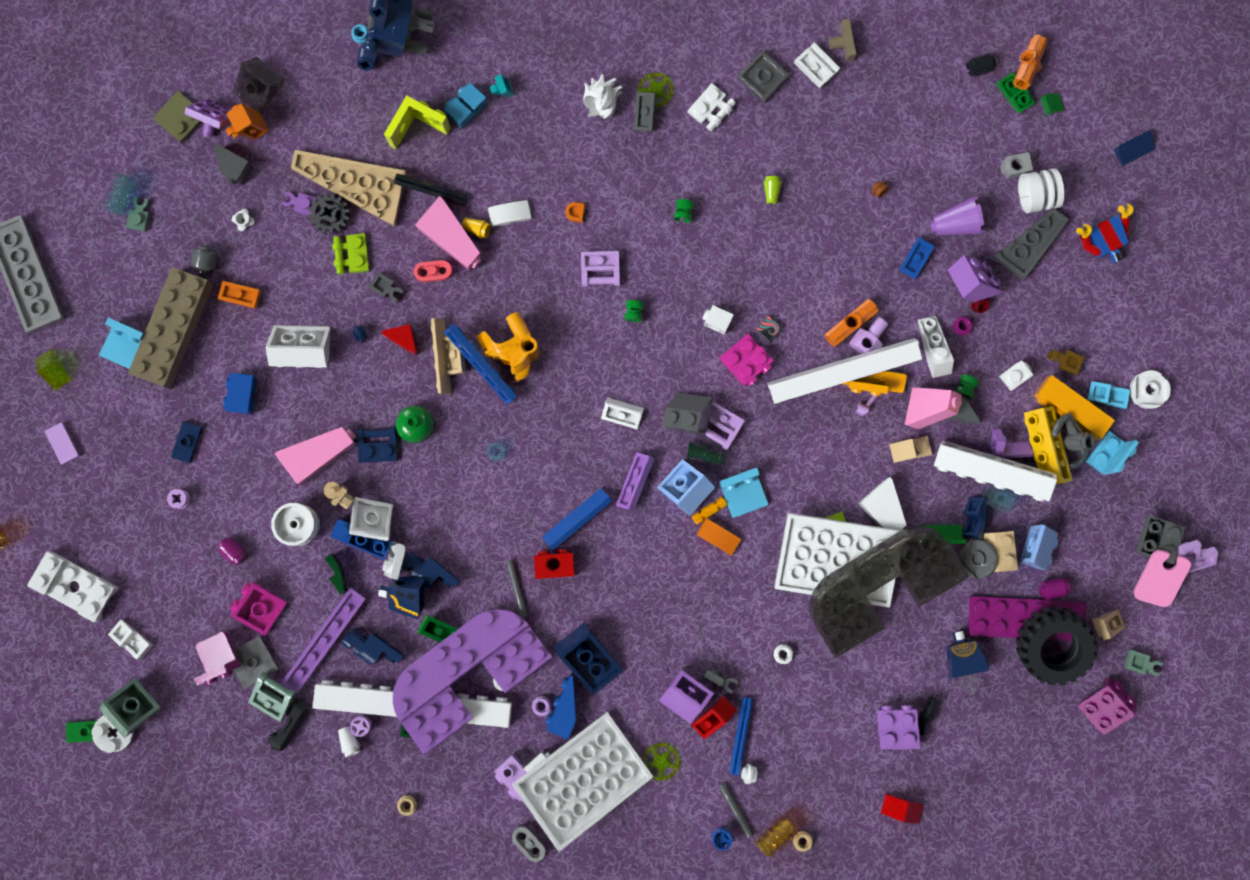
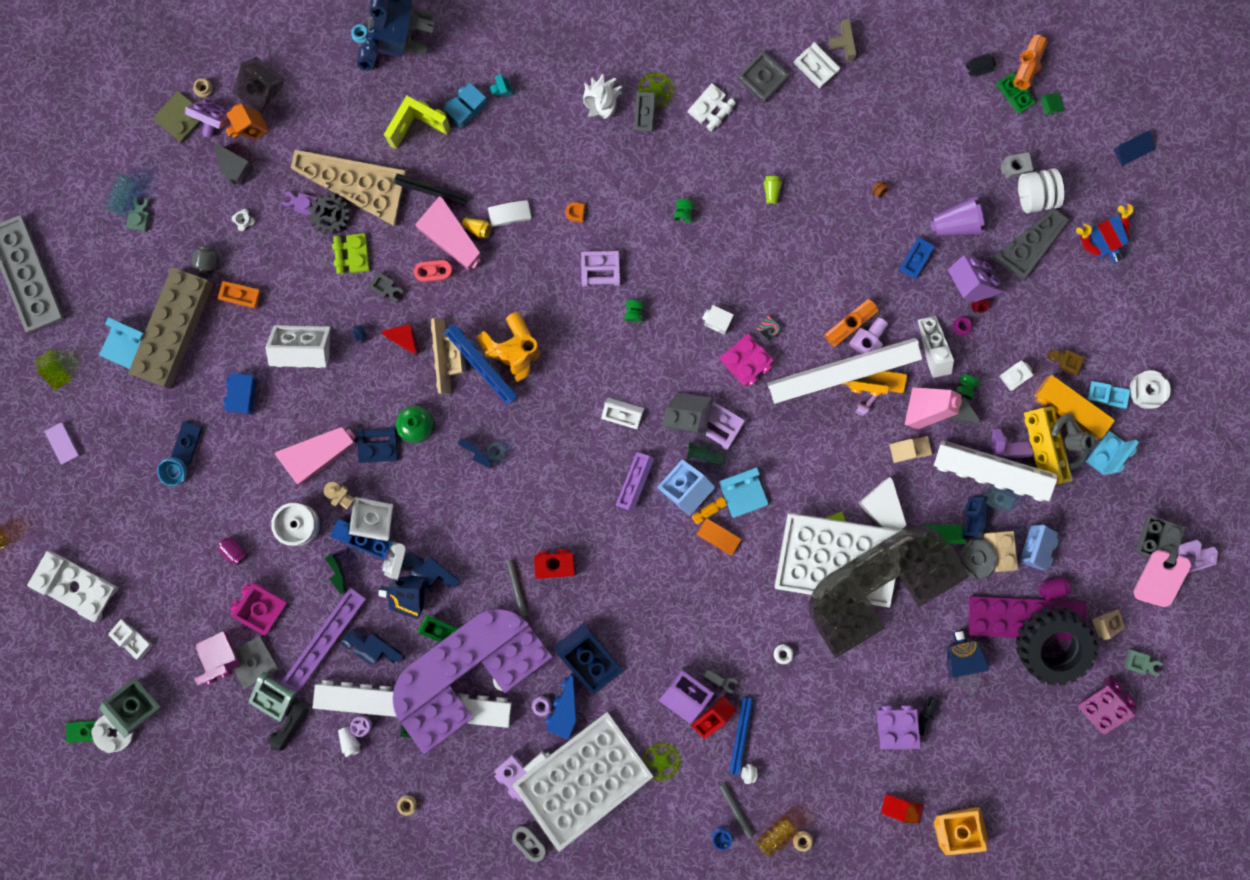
(169, 467): none -> dark azure hair
(182, 500): lavender wheel -> none
(202, 82): none -> tan plate
(478, 457): none -> dark blue slope
(577, 519): blue tile -> none
(961, 831): none -> light orange slope

